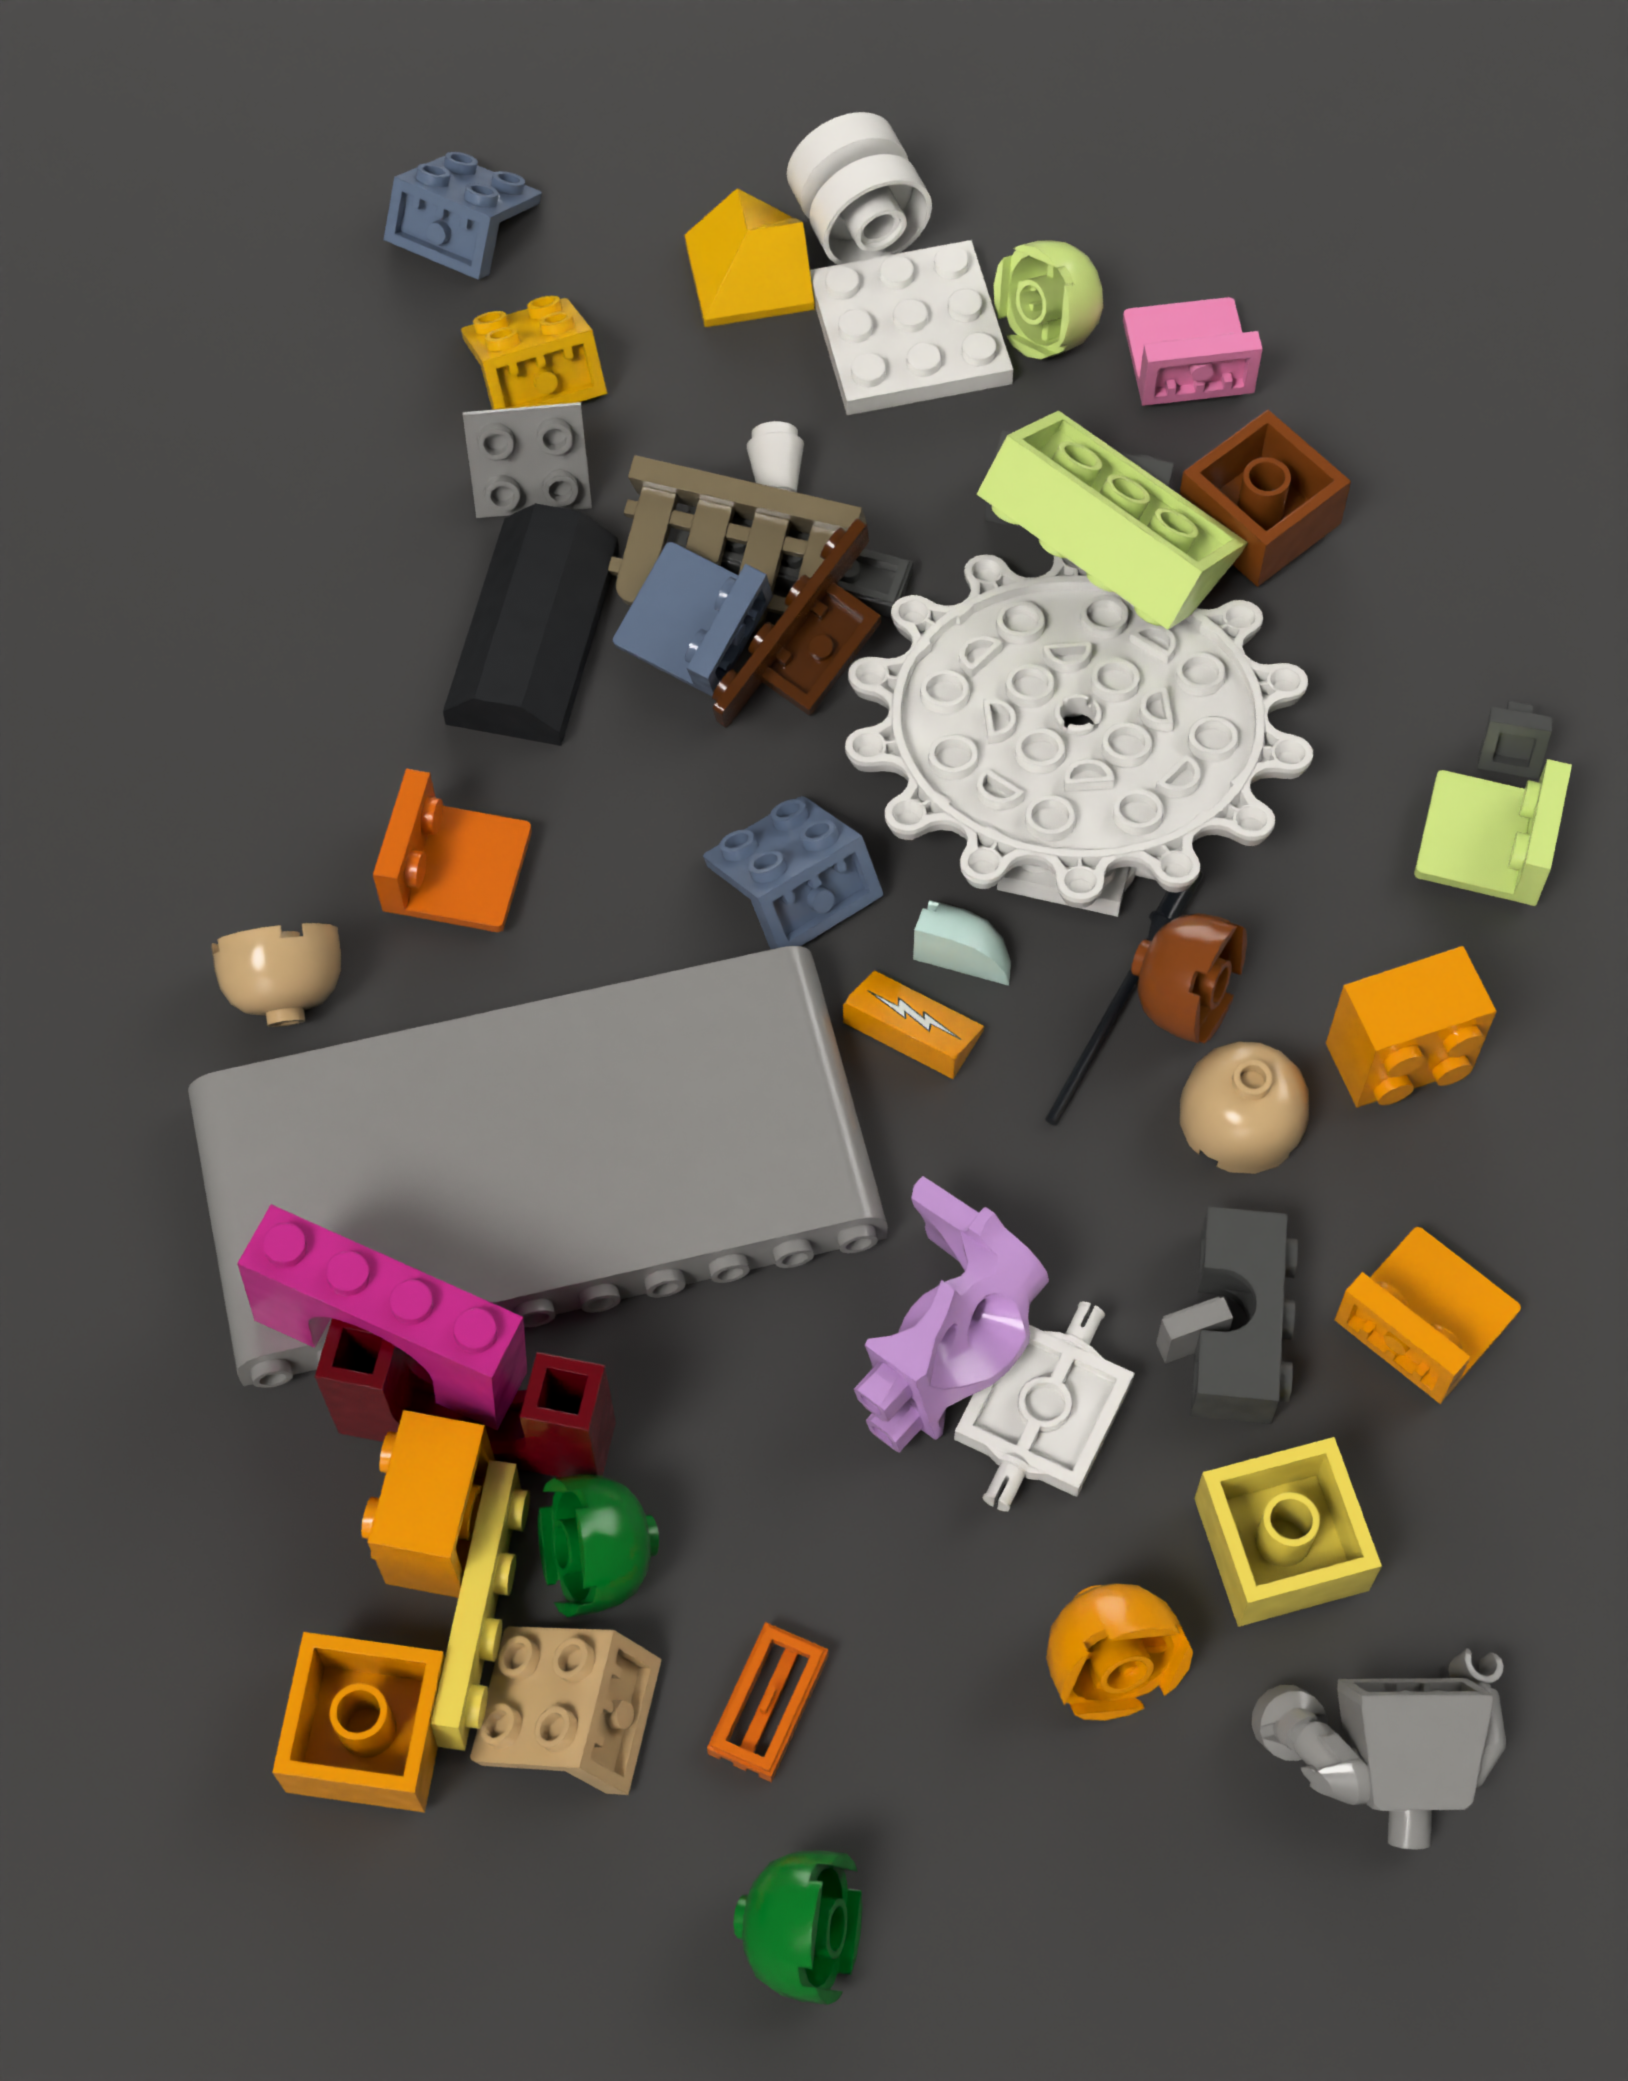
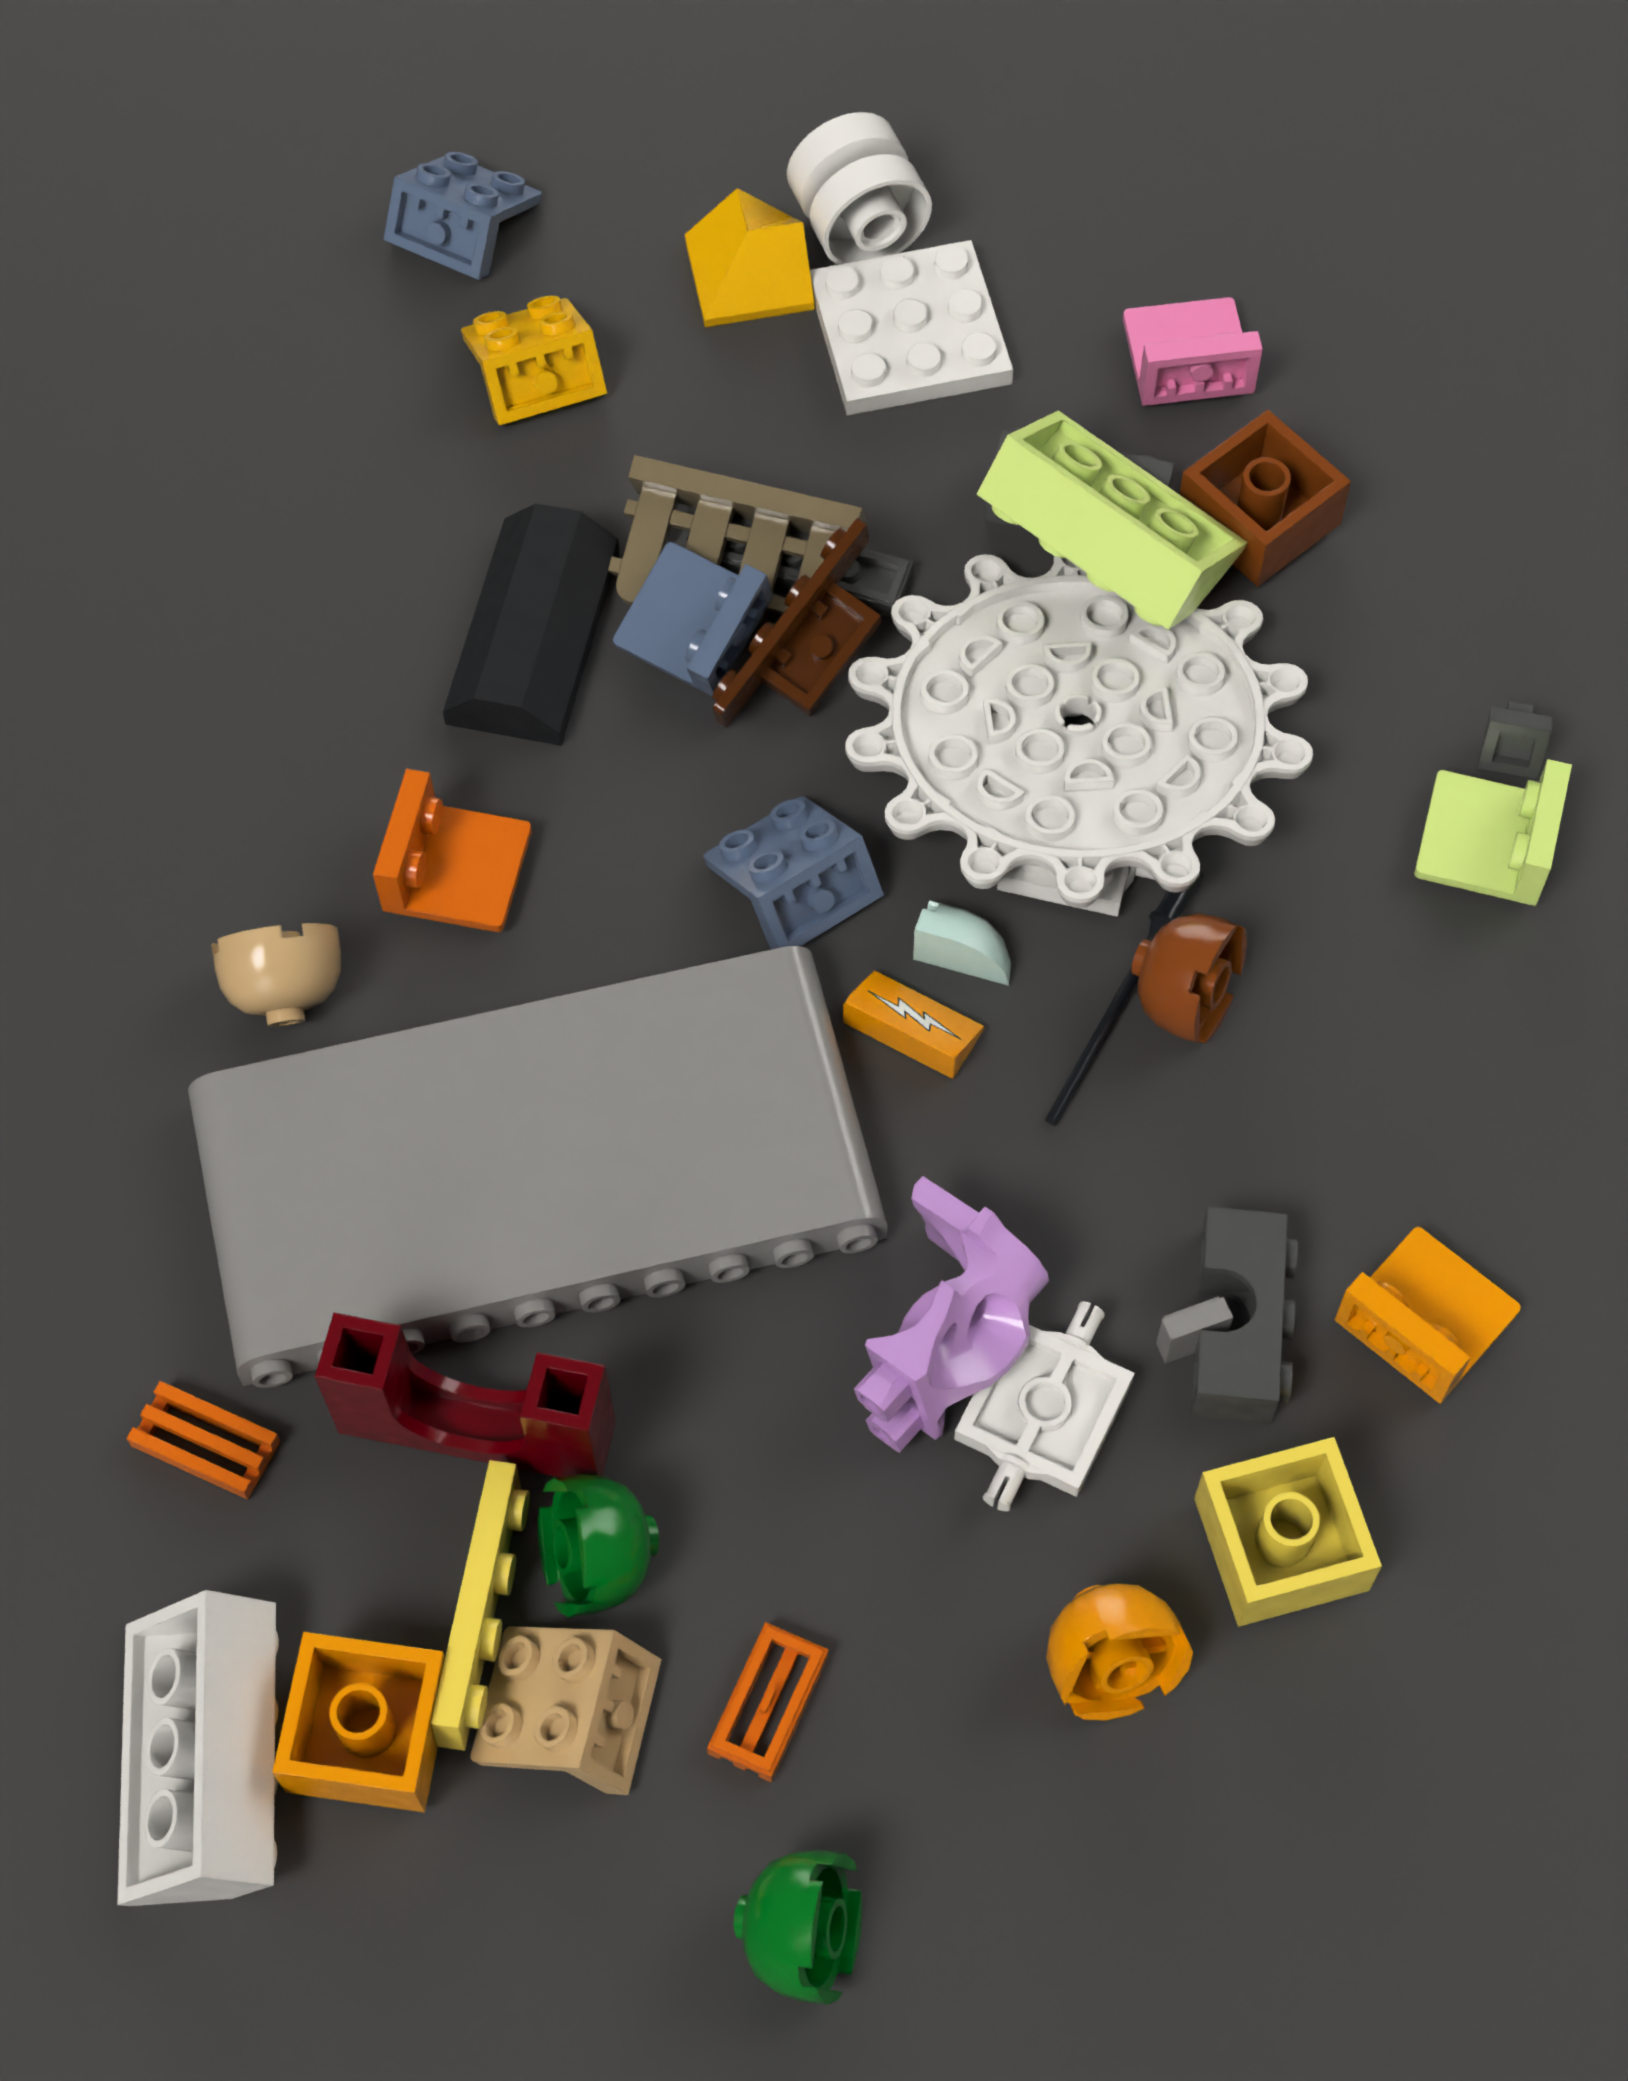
(157, 1416): none -> orange tile
(198, 1751): none -> white slope
(307, 1275): dark pink arch -> none
(427, 1502): light orange brick -> none
(527, 458): light grey hinge -> none
(776, 455): white cone -> none
(1048, 297): yellowish green cylinder -> none
(1245, 1107): tan cylinder -> none
(1404, 1742): light grey torso -> none
(1410, 1027): light orange brick -> none

